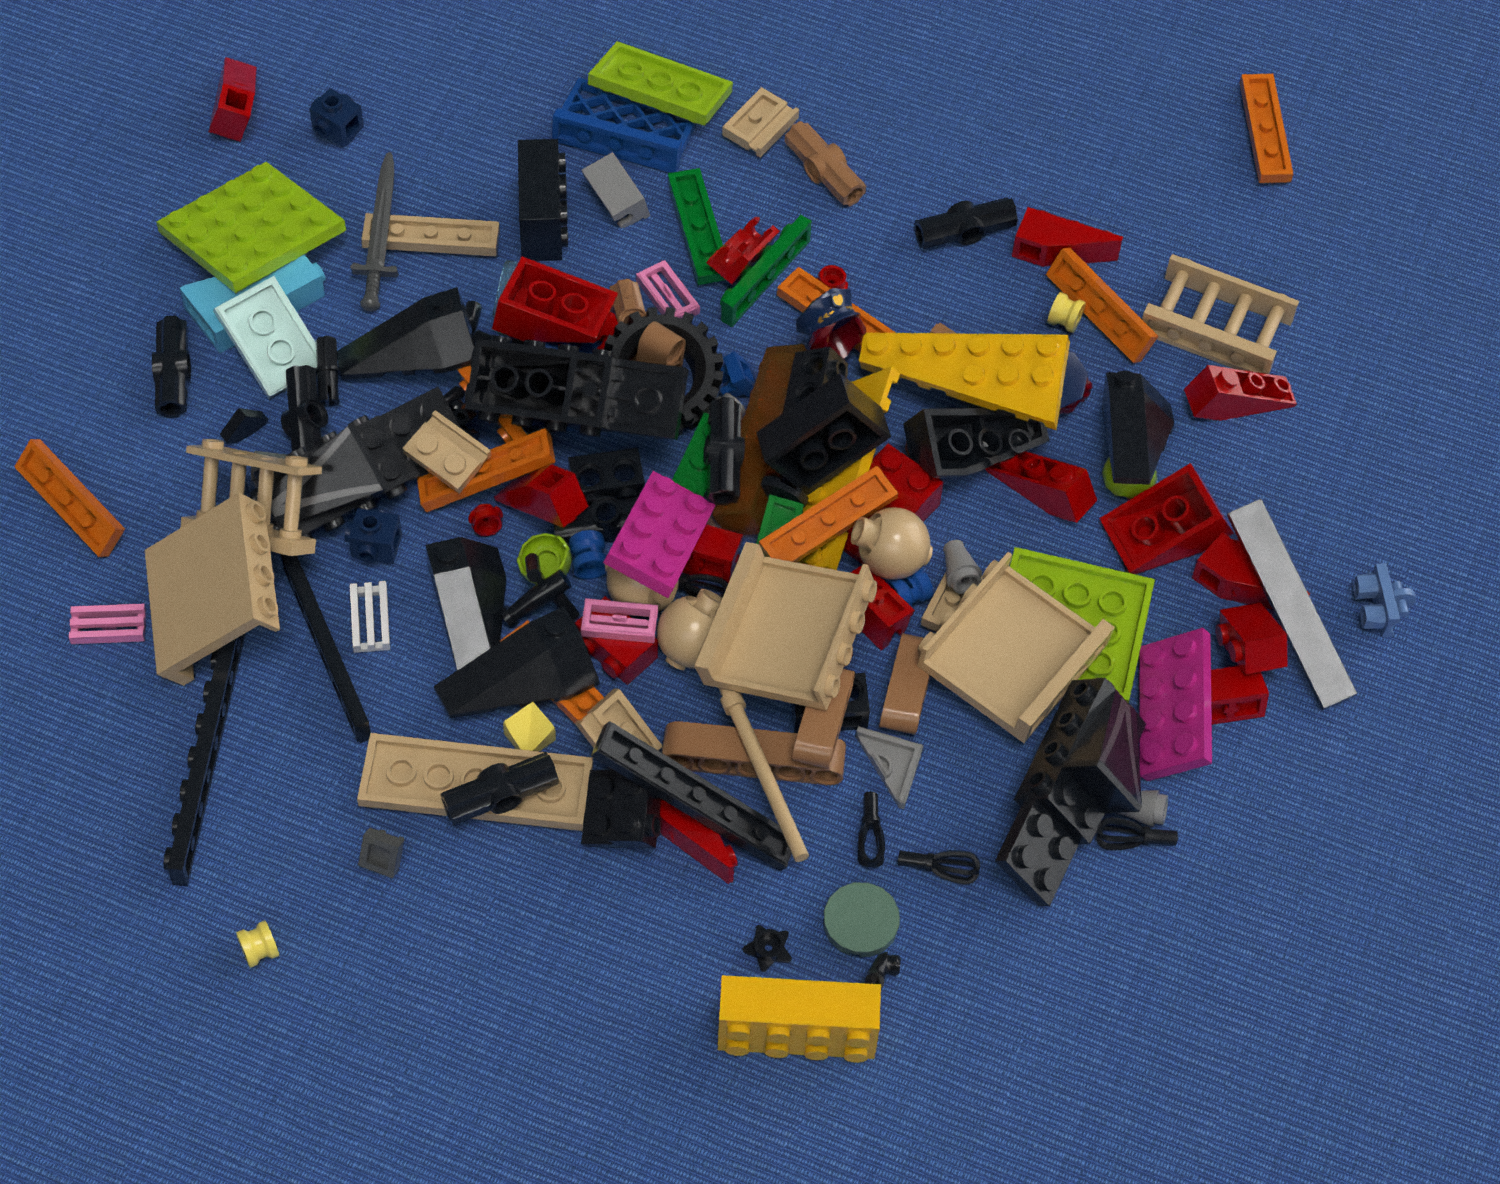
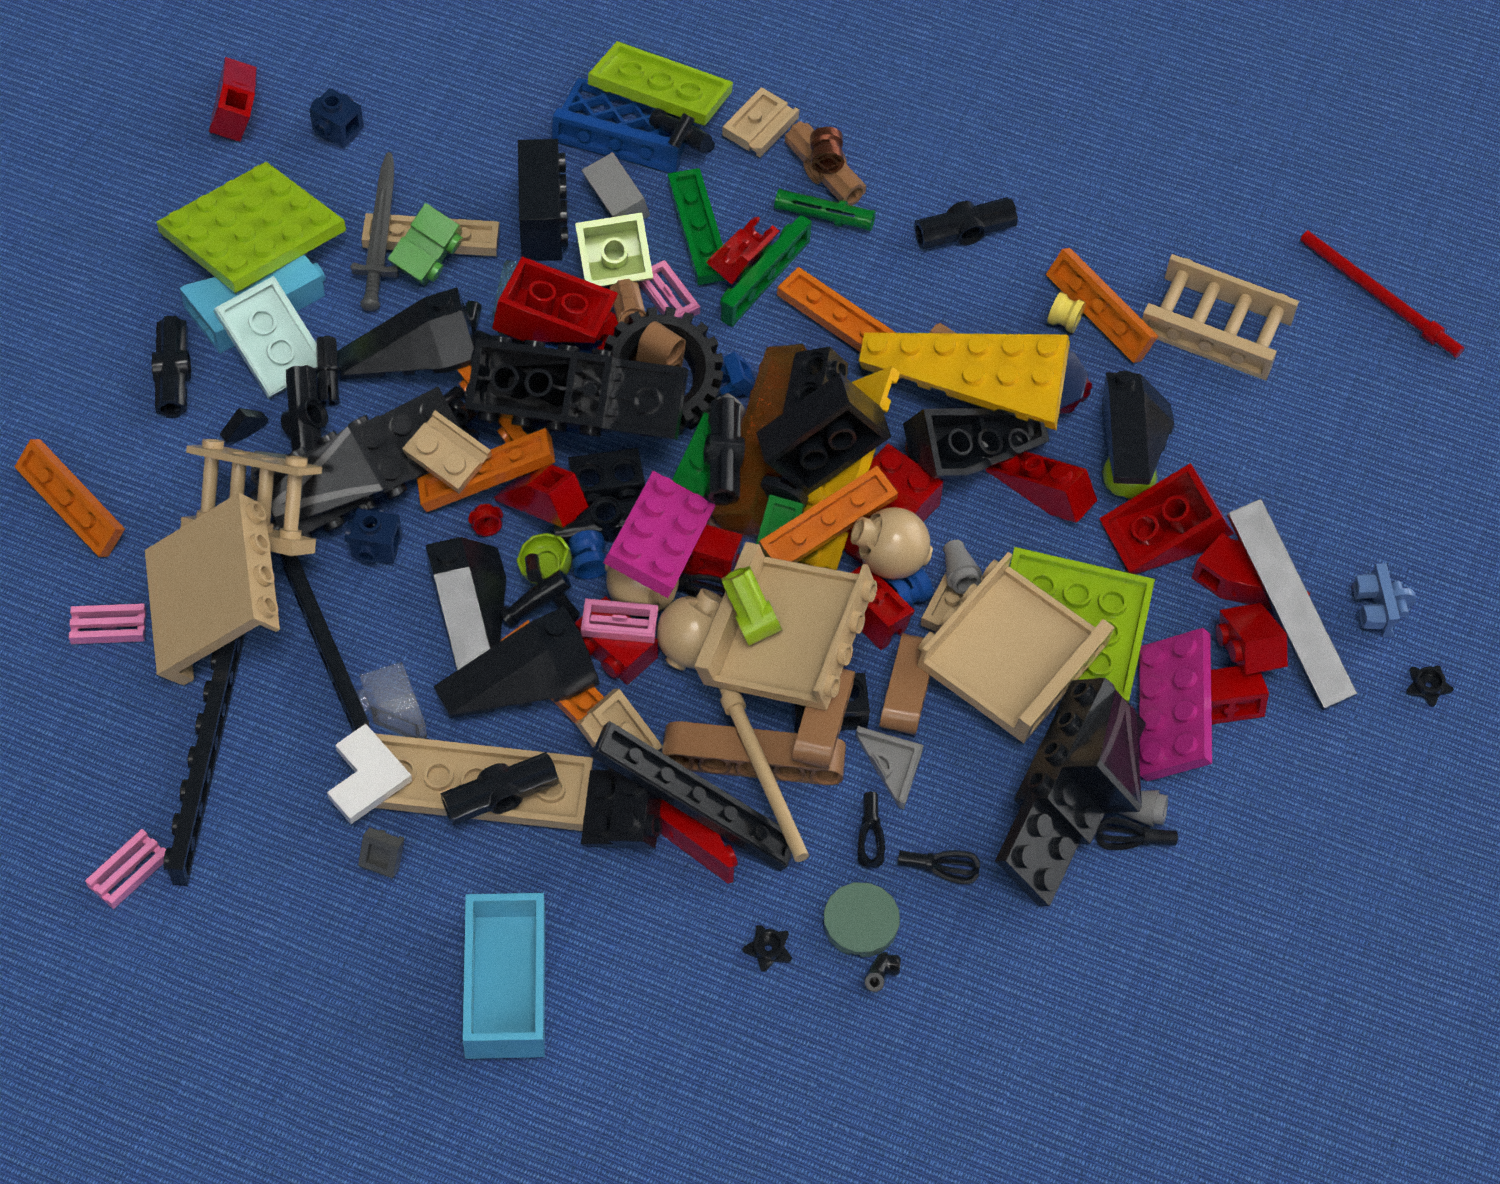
(101, 888): none -> bright pink tile
(257, 944): light yellow wheel -> none
(369, 591): white tile -> none
(375, 777): none -> white tile
(392, 701): none -> clear slope
(426, 245): none -> bright green brick
(504, 976): none -> medium azure piece
(529, 729): light yellow slope -> none
(614, 249): none -> yellowish green slope
(682, 131): none -> black piece
(753, 611): none -> lime piece
(787, 201): none -> green pin
(799, 1018): yellow brick -> none
(828, 155): none -> copper wheel
(832, 322): piece -> none
(833, 277): red plate -> none
(1045, 235): red slope -> none
(1235, 393): red slope -> none
(1266, 128): orange plate -> none
(1428, 675): none -> black plate
(1431, 331): none -> red bar

